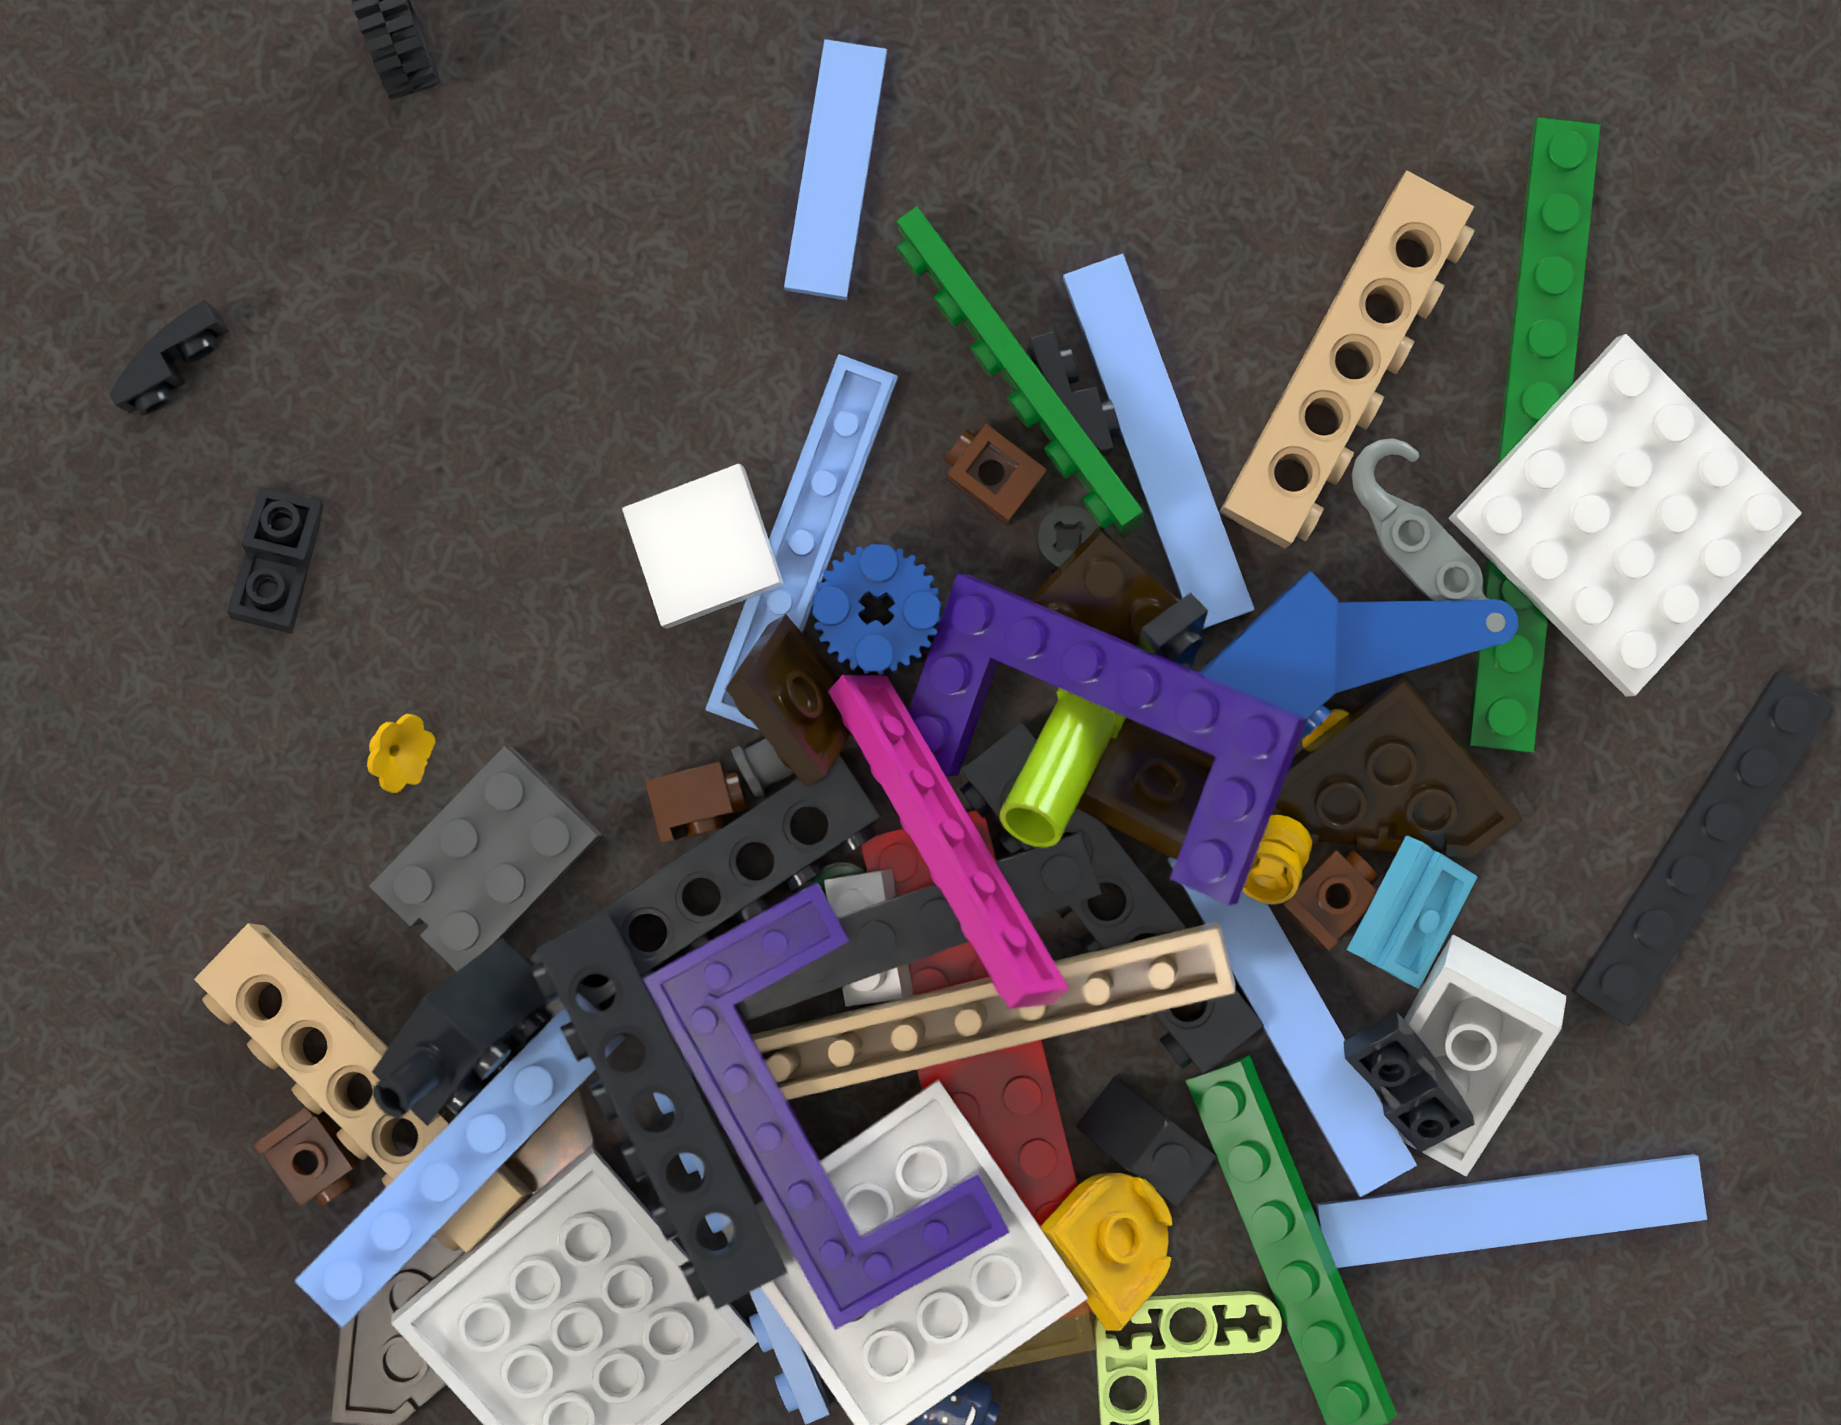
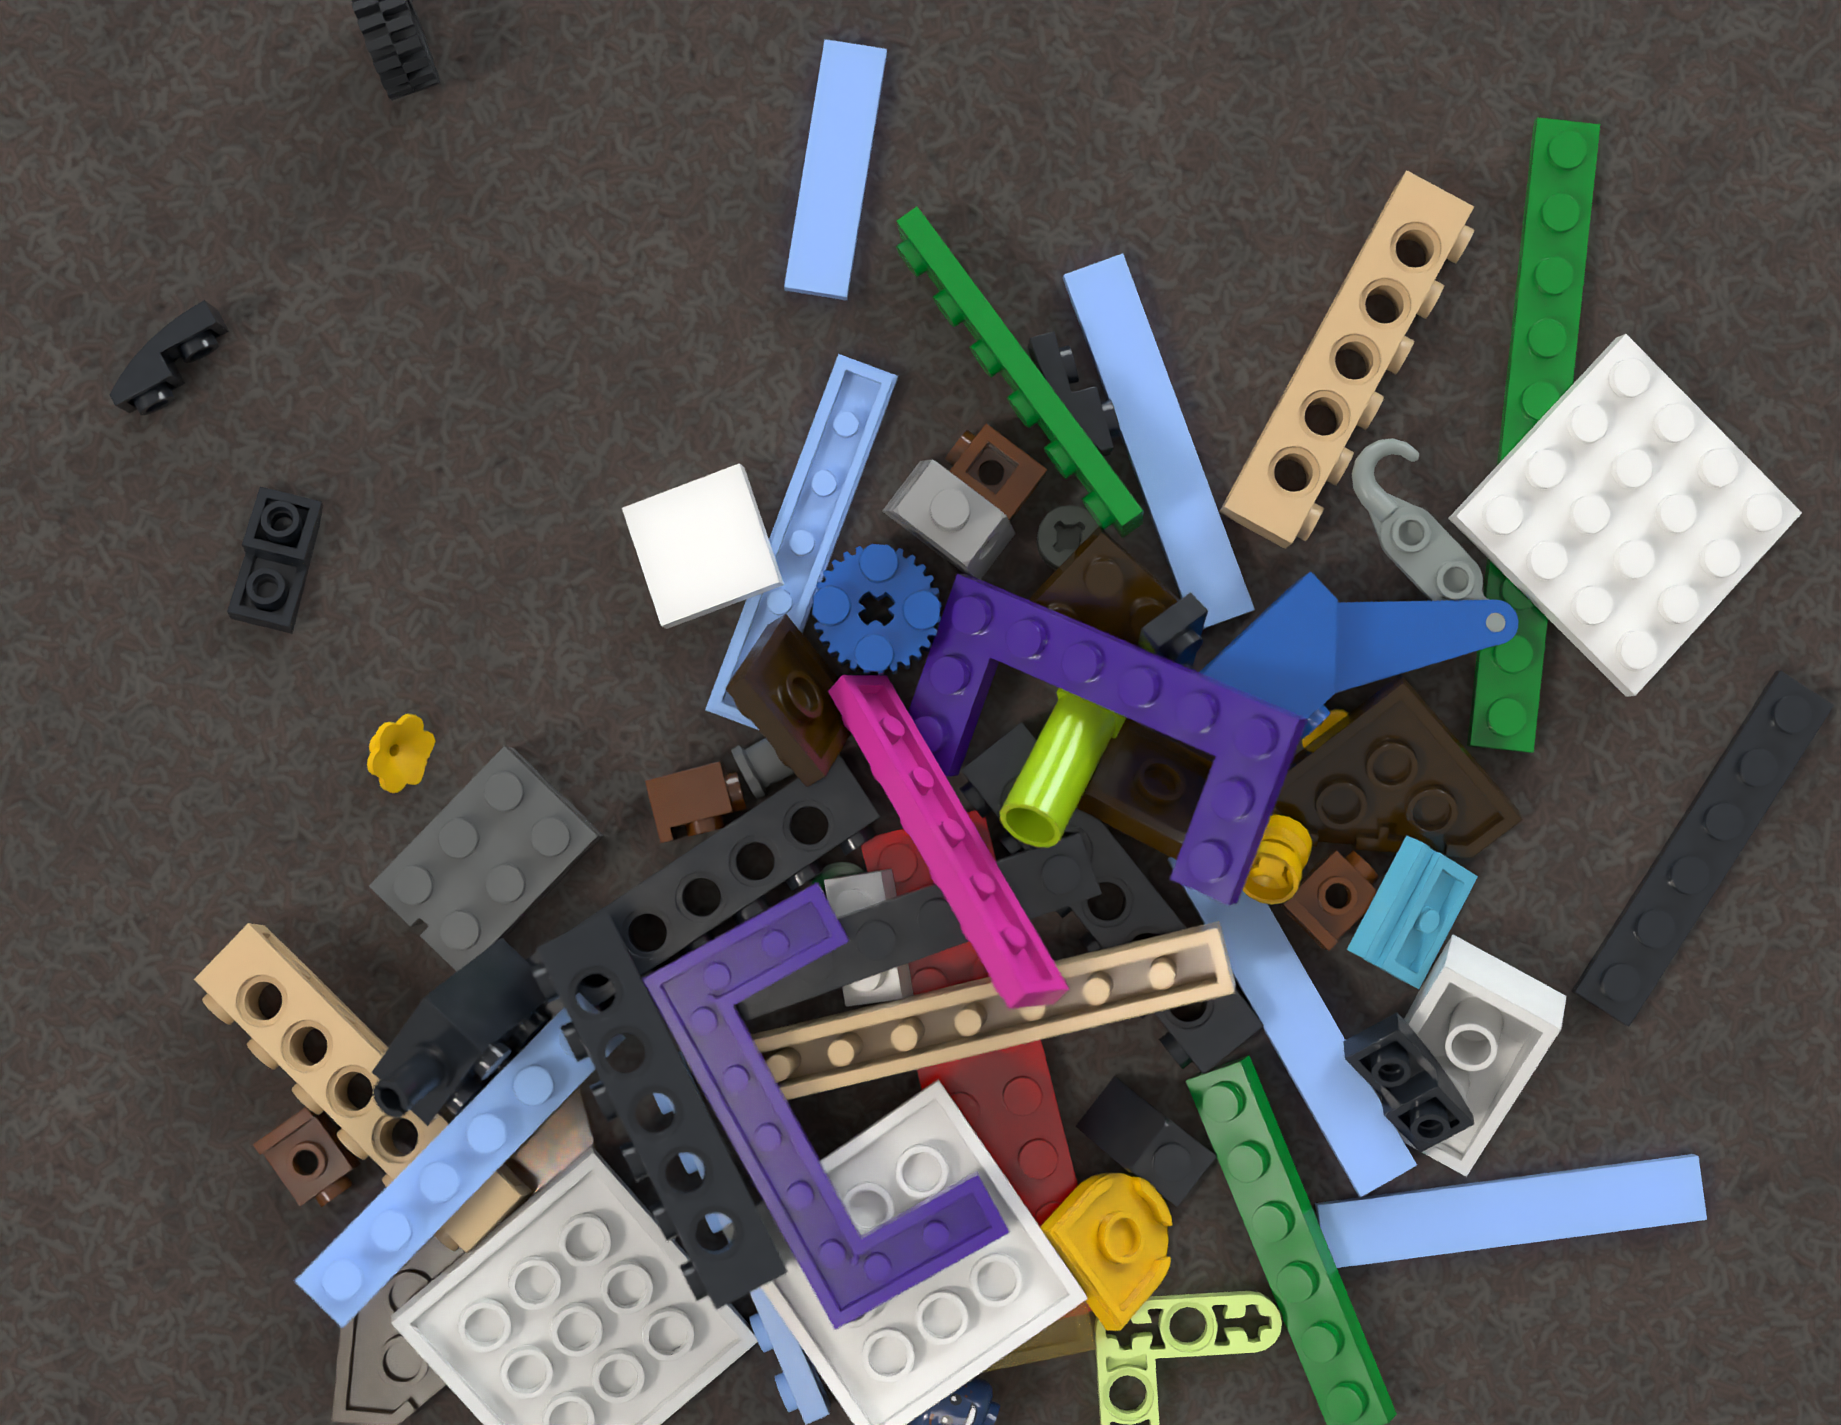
(950, 518): none -> light grey torso

